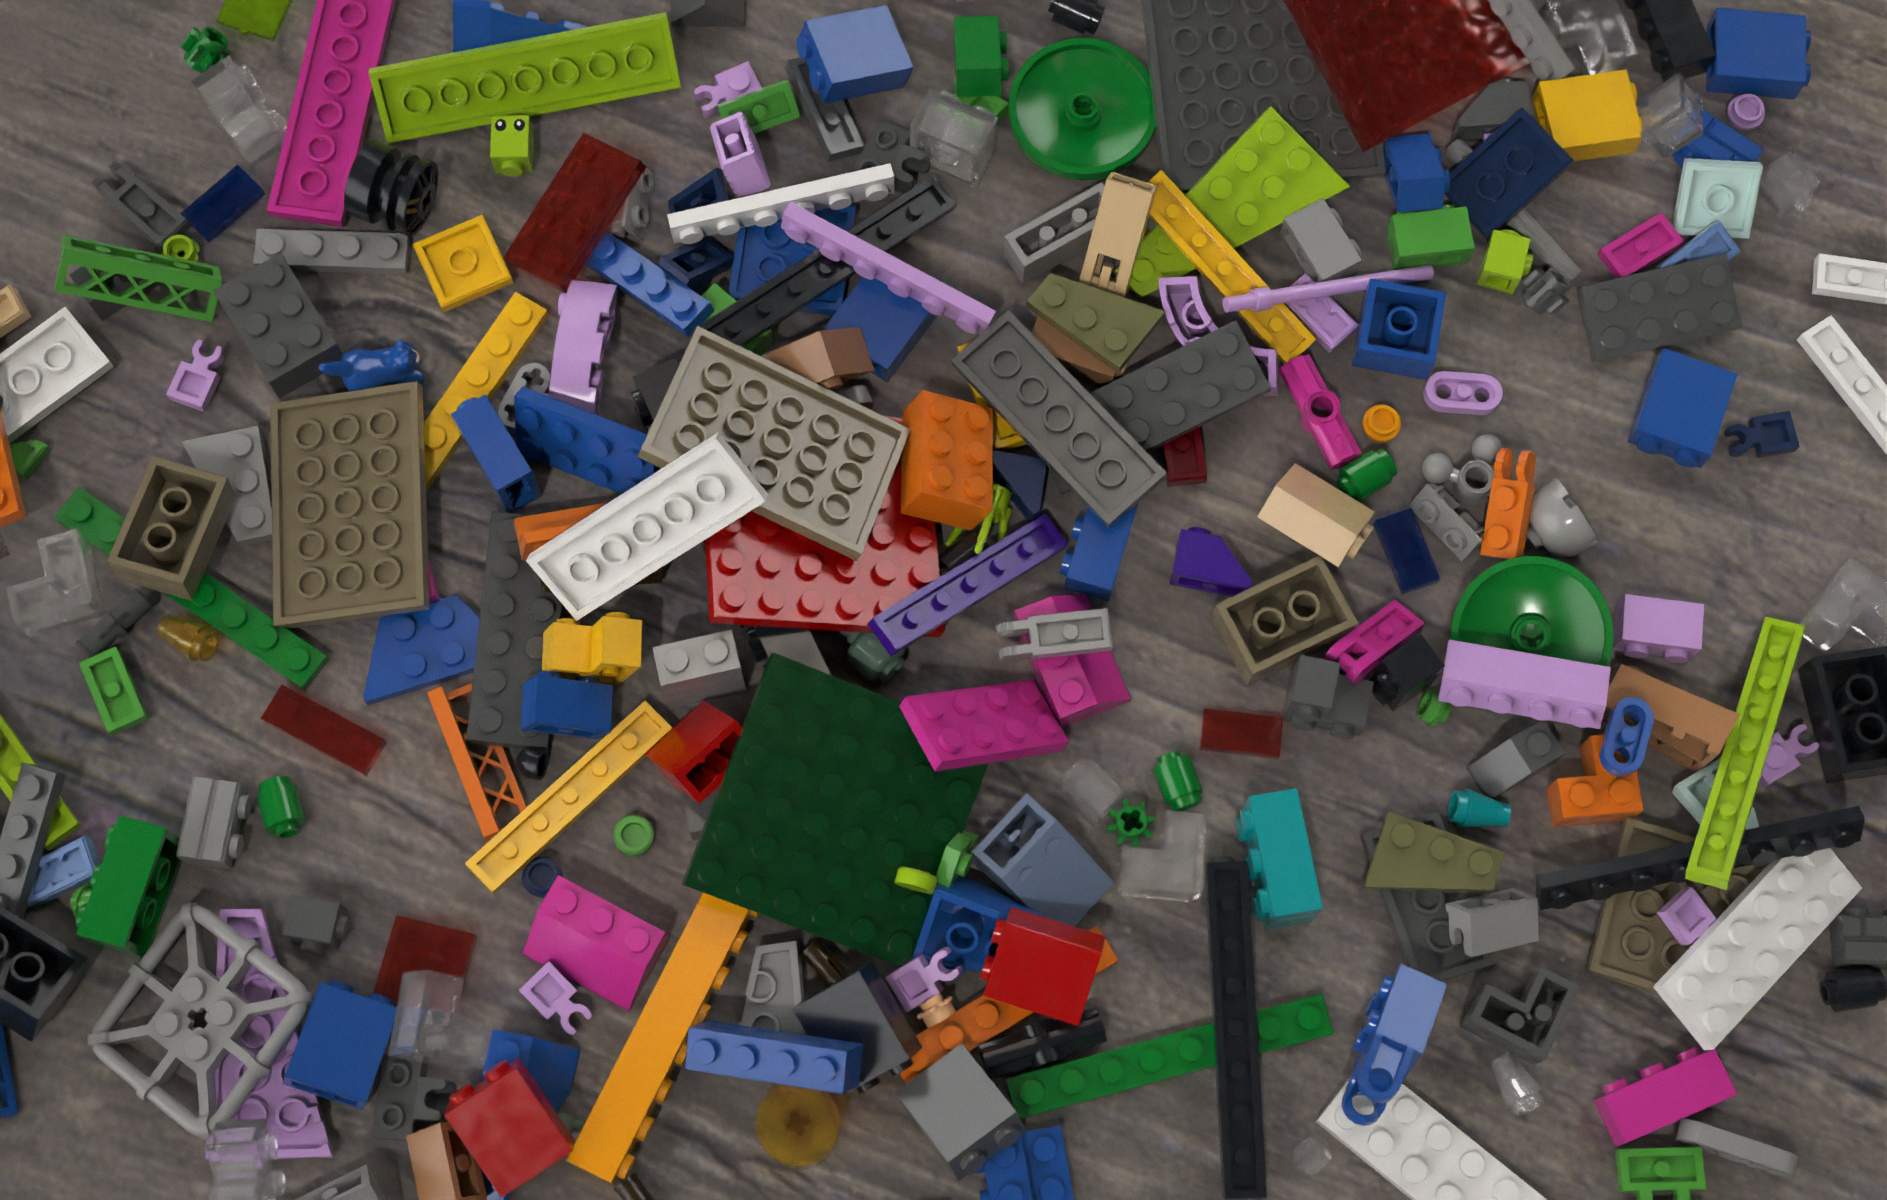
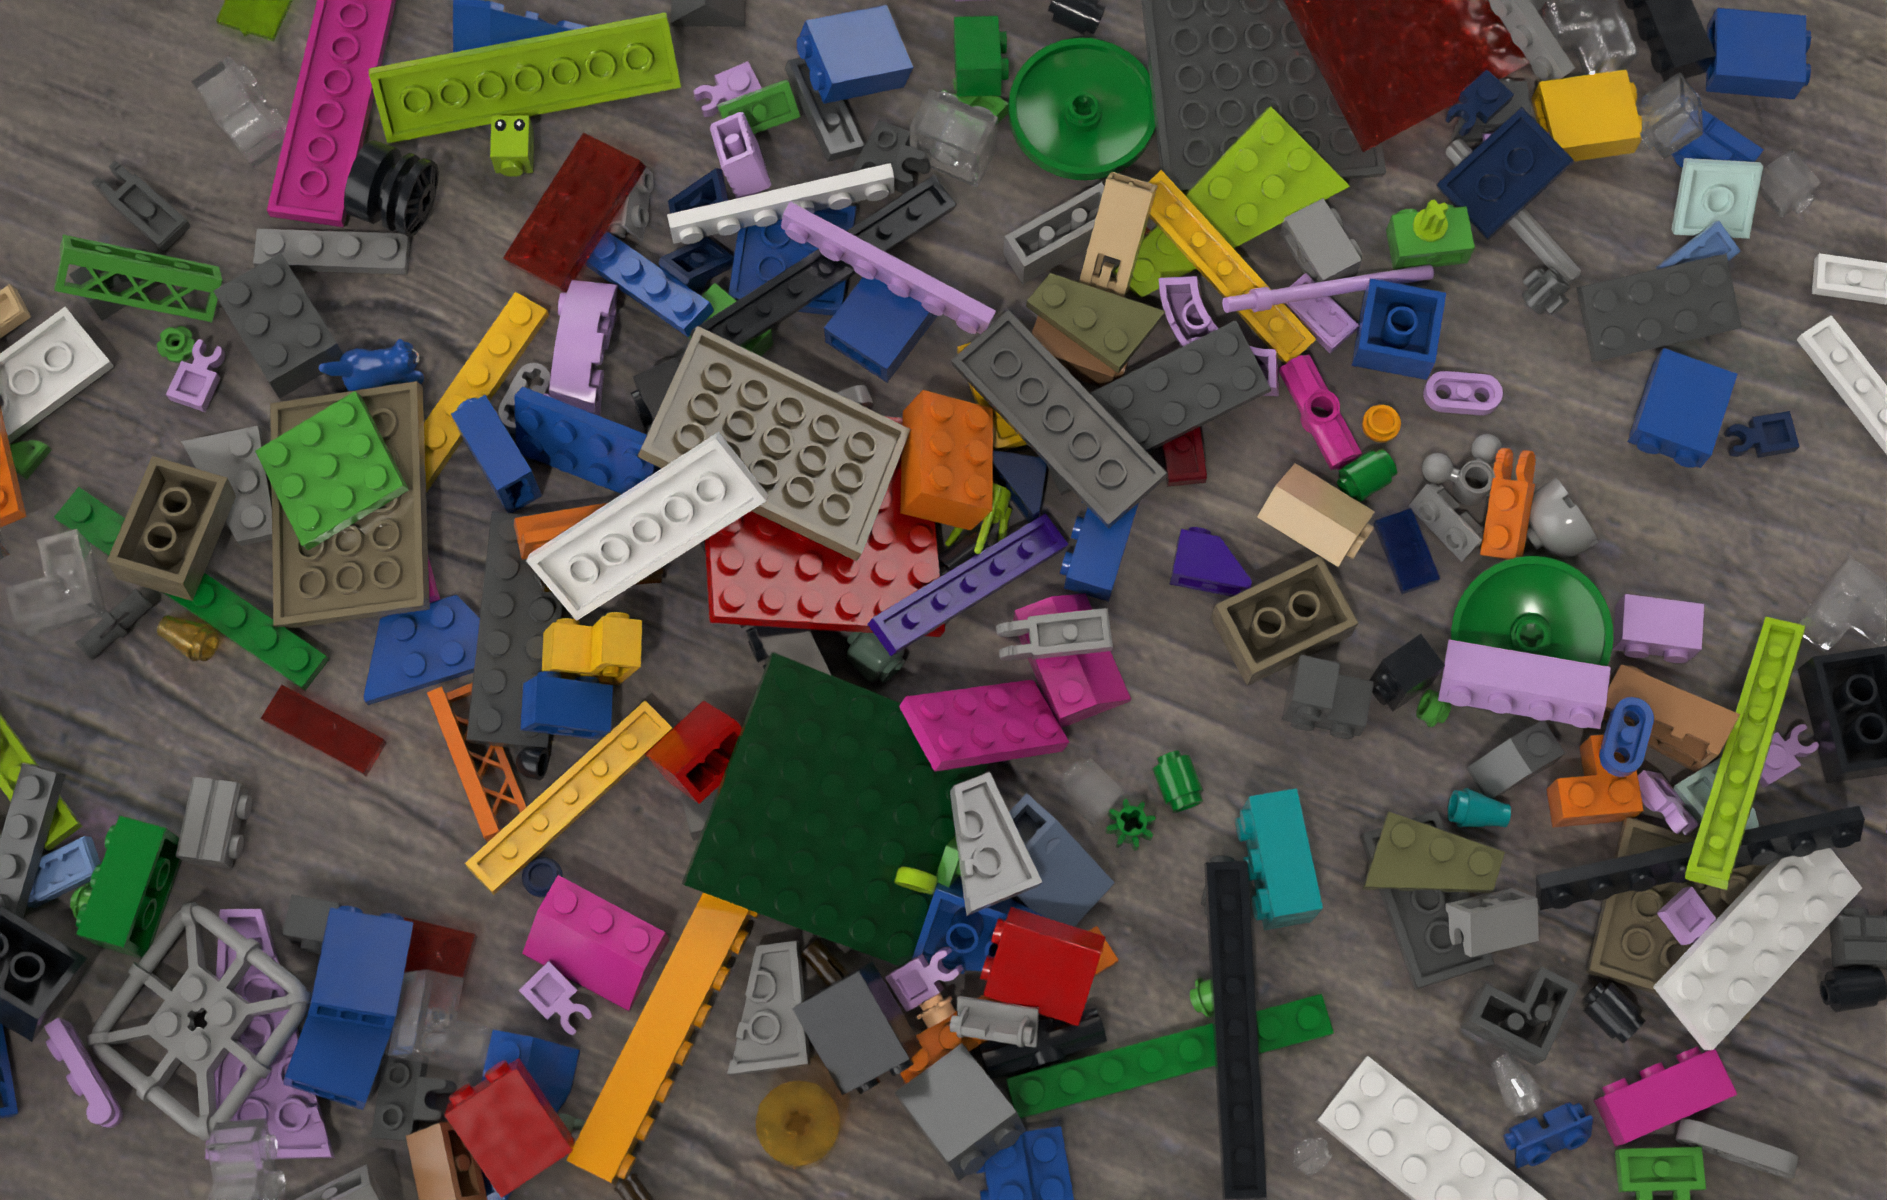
(84, 1074): none -> lavender plate
(114, 691): bright green plate -> none
(176, 353): none -> bright green plate
(179, 243): lime plate -> none
(204, 48): green gear -> none
(223, 203): clear blue plate -> none
(280, 807): green brick -> none
(331, 470): none -> bright green plate
(361, 967): none -> blue brick
(463, 263): yellow plate -> none
(634, 836): bright green tile -> none
(699, 669): light grey brick -> none
(774, 1056): blue brick -> none
(826, 356): medium nougat wedge -> none
(989, 846): none -> light grey wing
(996, 1021): none -> light grey hinge
(1174, 869): clear brick -> none
(1201, 997): none -> bright green plate
(1241, 733): clear red tile -> none
(1375, 640): dark pink plate -> none
(1391, 1039): blue brick -> none
(1415, 173): blue brick -> none
(1431, 222): none -> lime piece
(1480, 99): none -> dark blue plate
(1505, 261): lime brick -> none
(1566, 1129): none -> blue hinge
(1613, 1011): none -> black brick
(1640, 247): dark pink plate -> none
(1661, 797): none -> lavender plate
(1745, 112): lavender plate -> none

